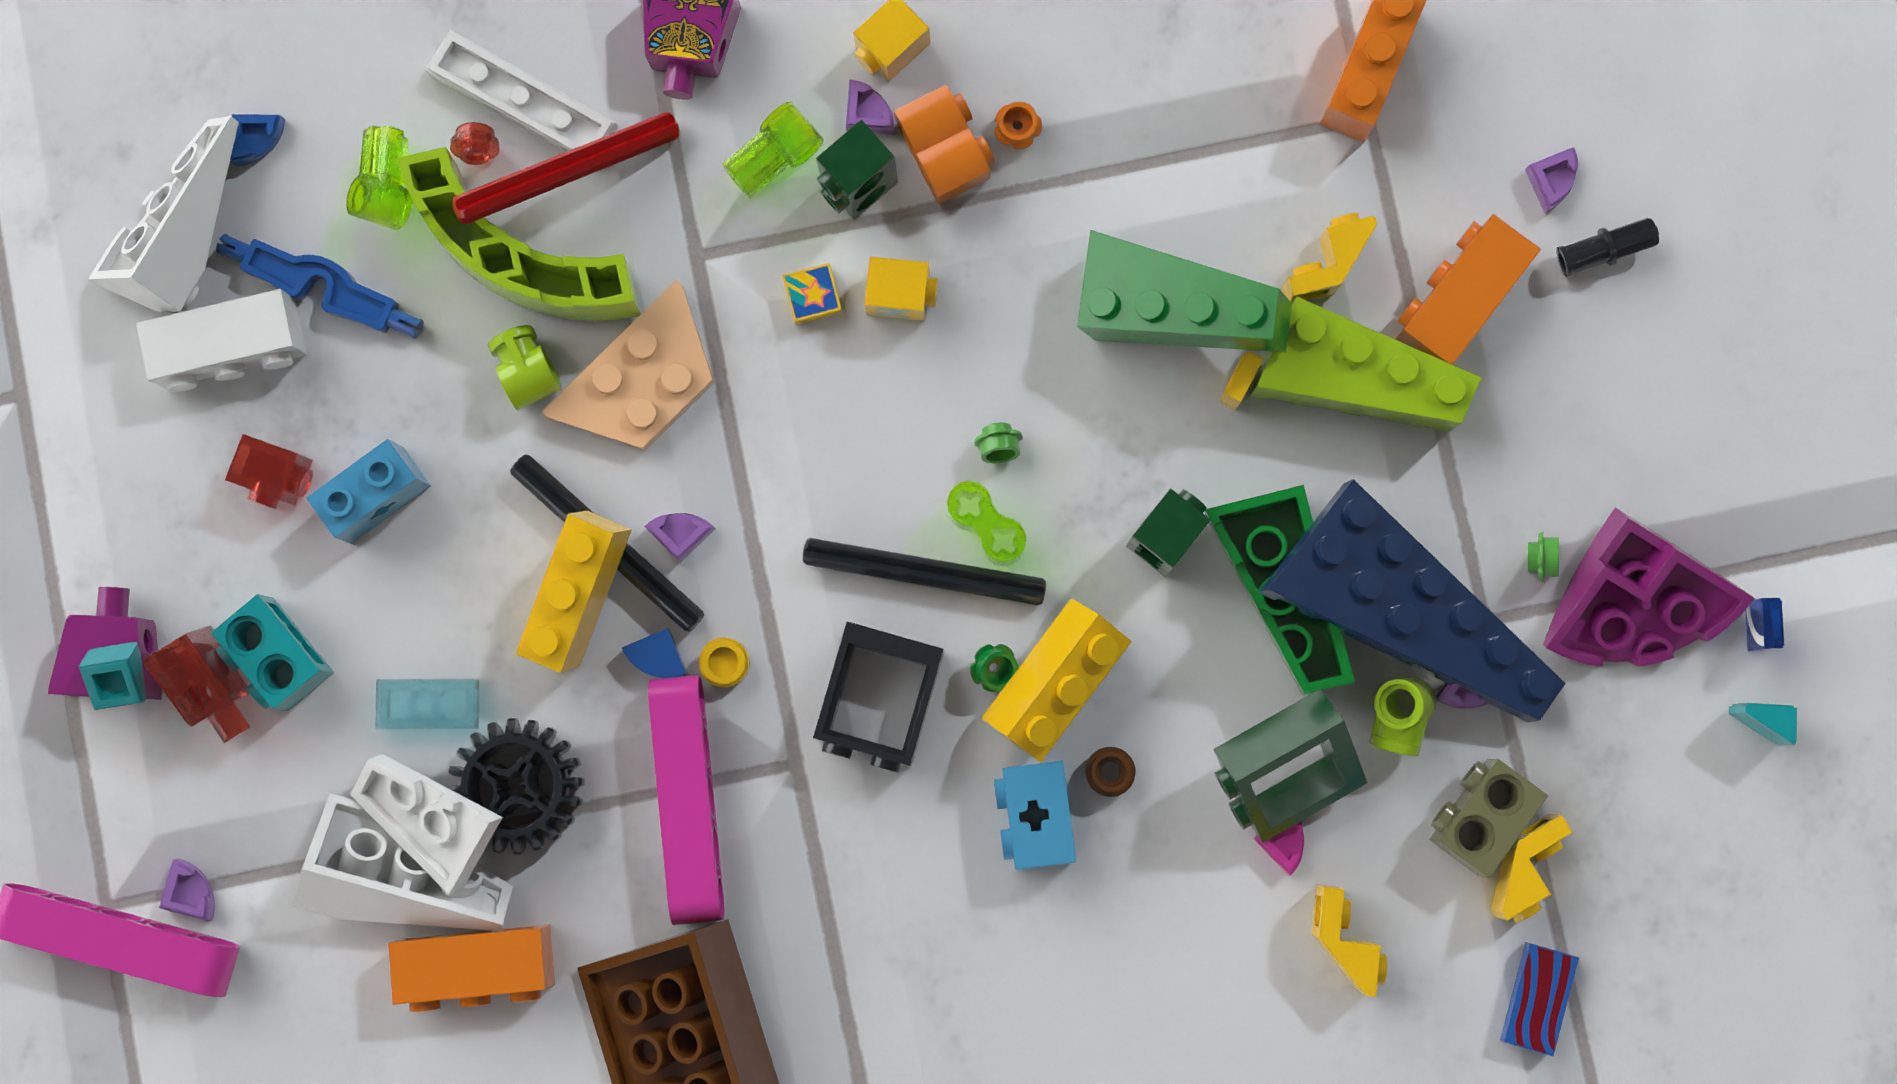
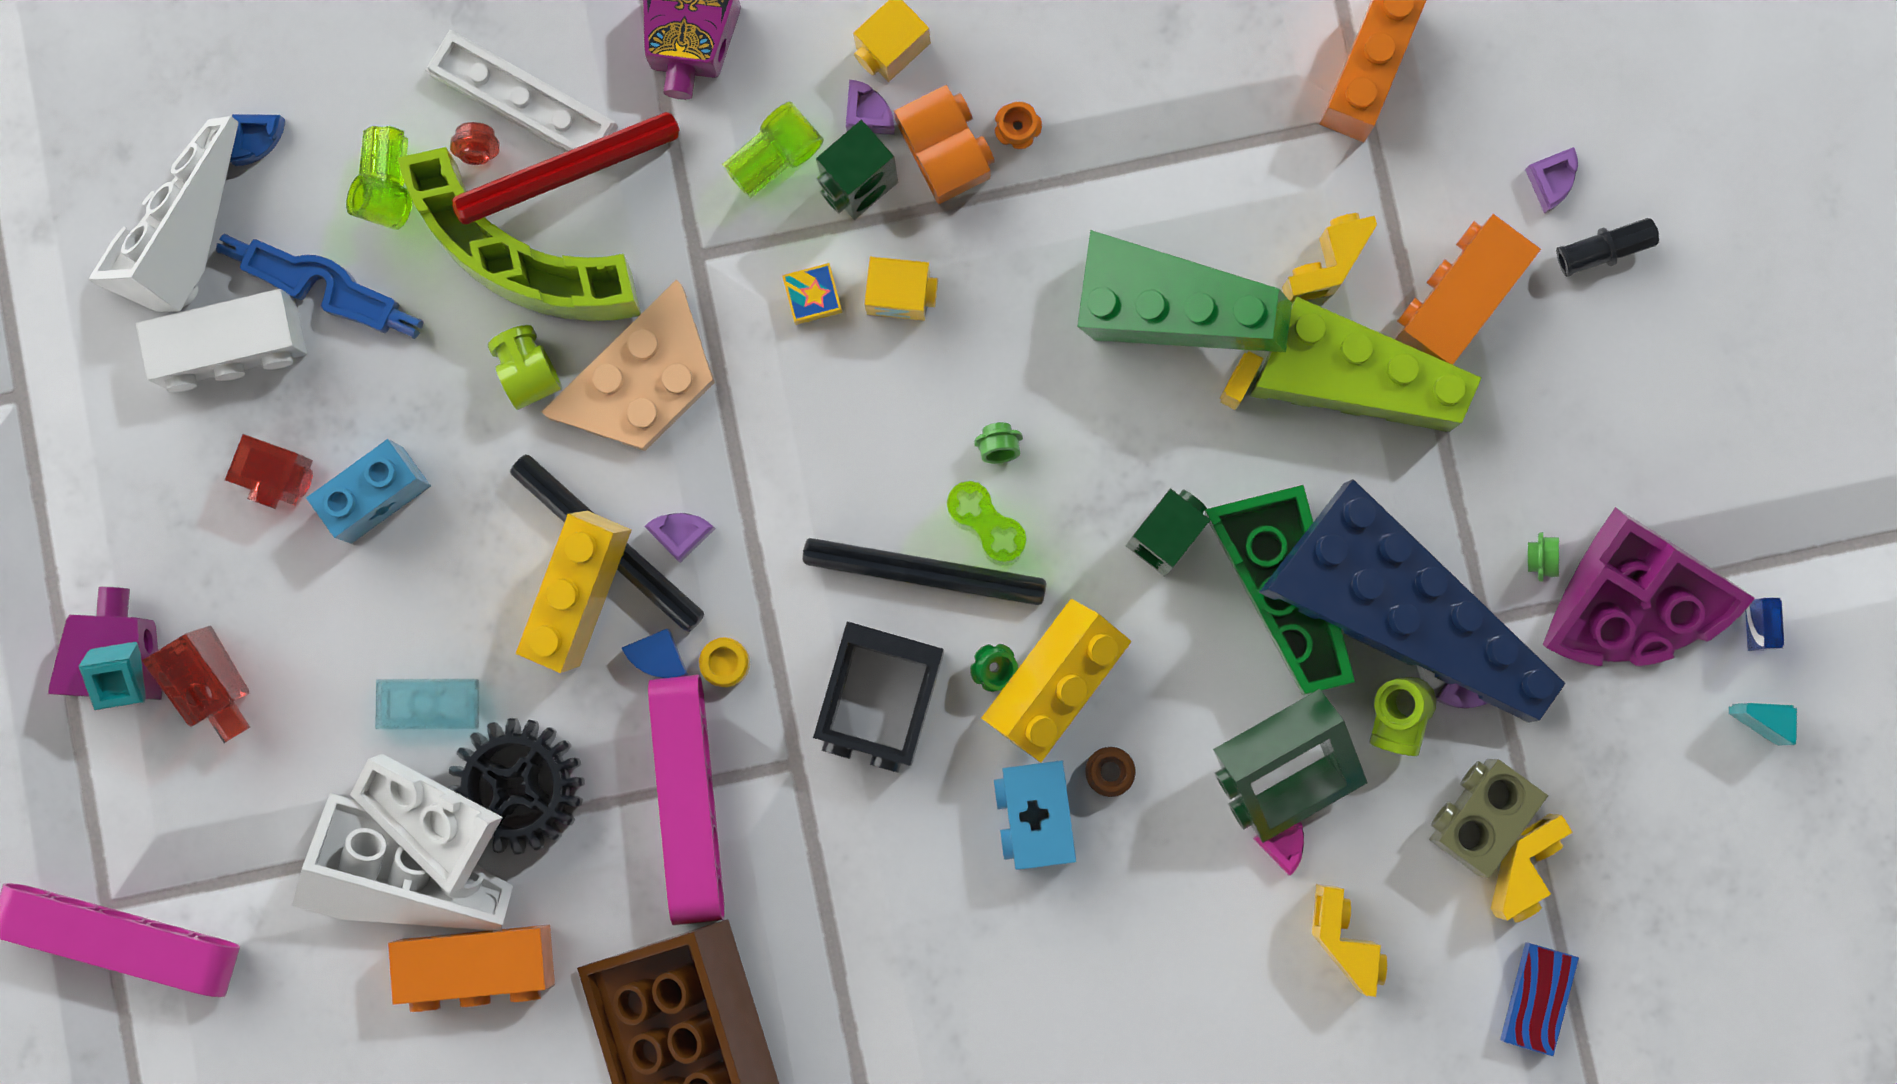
(188, 891): medium lavender tile -> none
(279, 644): teal brick -> none

